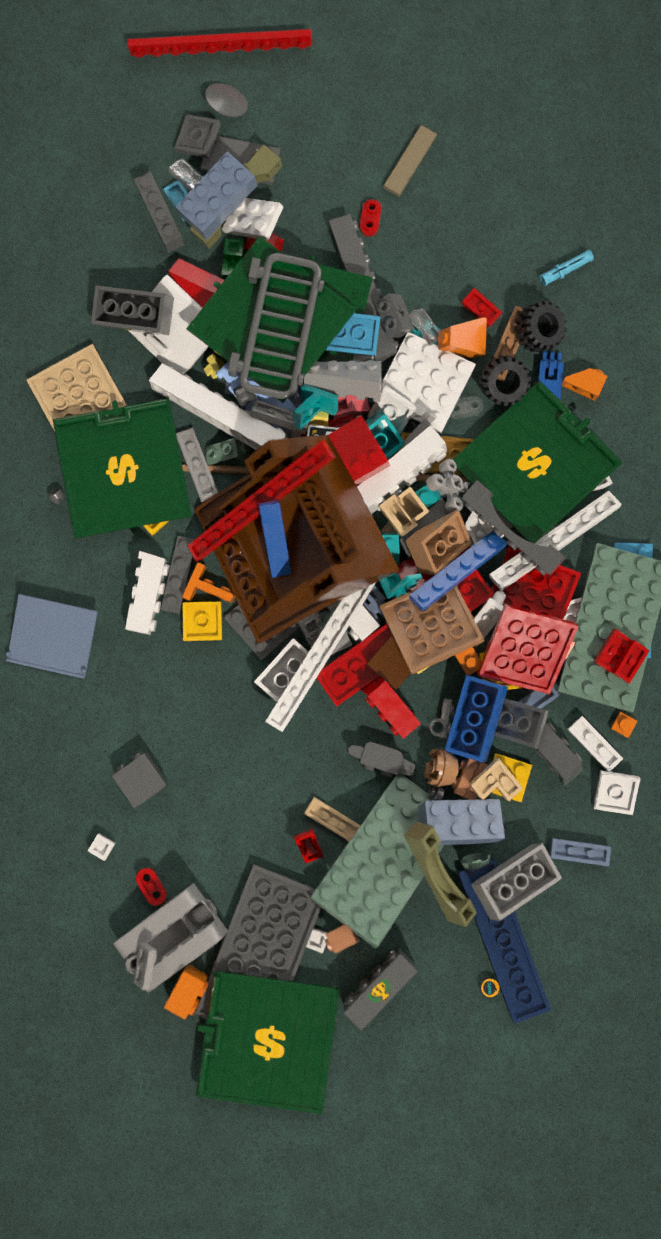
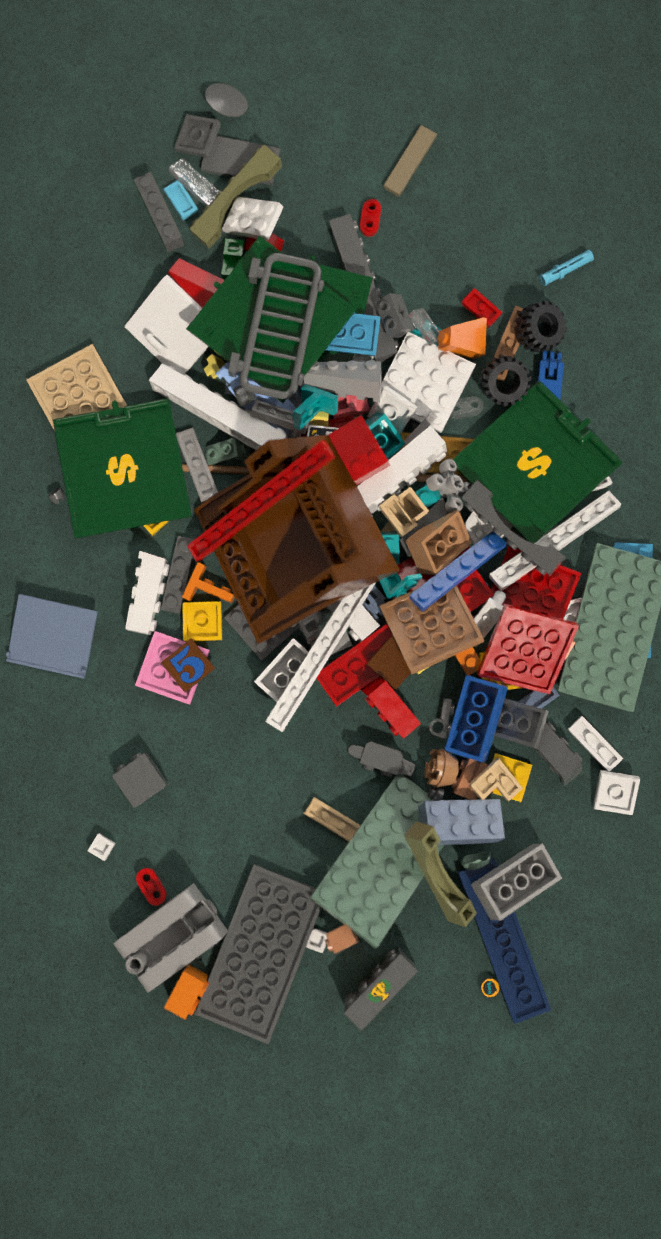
(132, 310): dark grey brick -> none
(144, 966): light grey plate -> none
(154, 675): none -> bright pink plate
(188, 665): none -> tile
(217, 195): sand blue brick -> none
(220, 42): red plate -> none
(267, 1042): dark green door -> none
(275, 538): blue tile -> none
(308, 845): red slope -> none
(580, 852): sand blue plate -> none
(587, 382): orange slope -> none
(621, 656): red slope -> none
(623, 724): orange plate -> none

